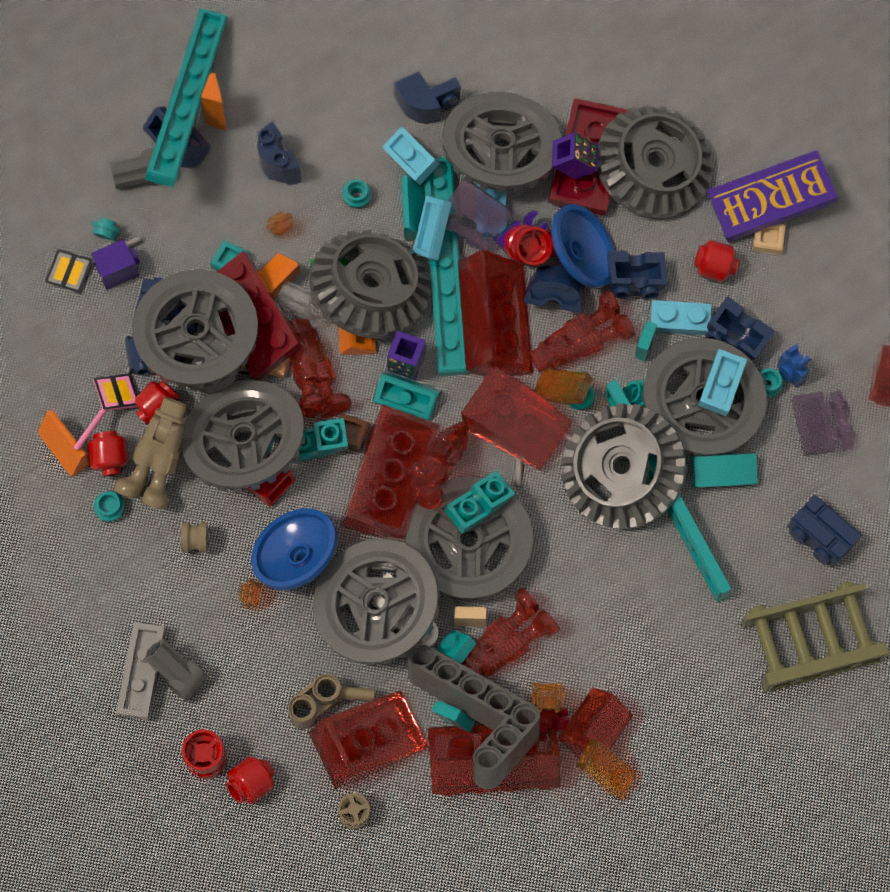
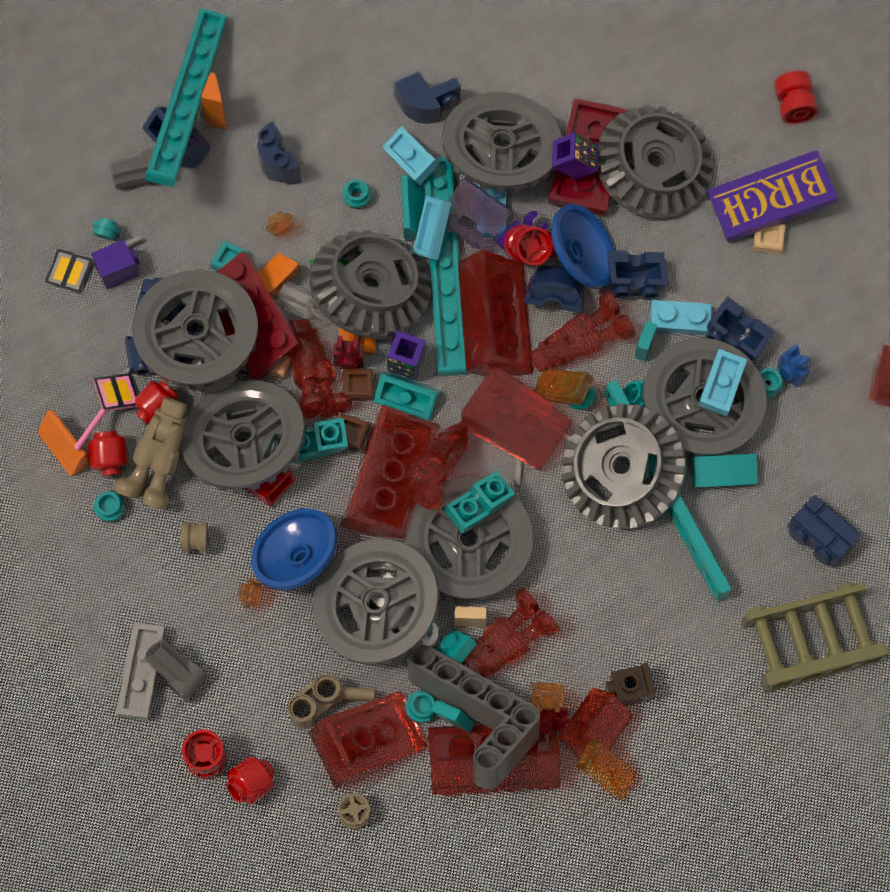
(348, 354): none -> dark red plate
(358, 384): none -> reddish brown tile
(419, 706): none -> teal plate
(642, 692): none -> dark brown brick
(716, 261): red head -> none
(797, 97): none -> red wheel
(814, 425): clear purple plate -> none

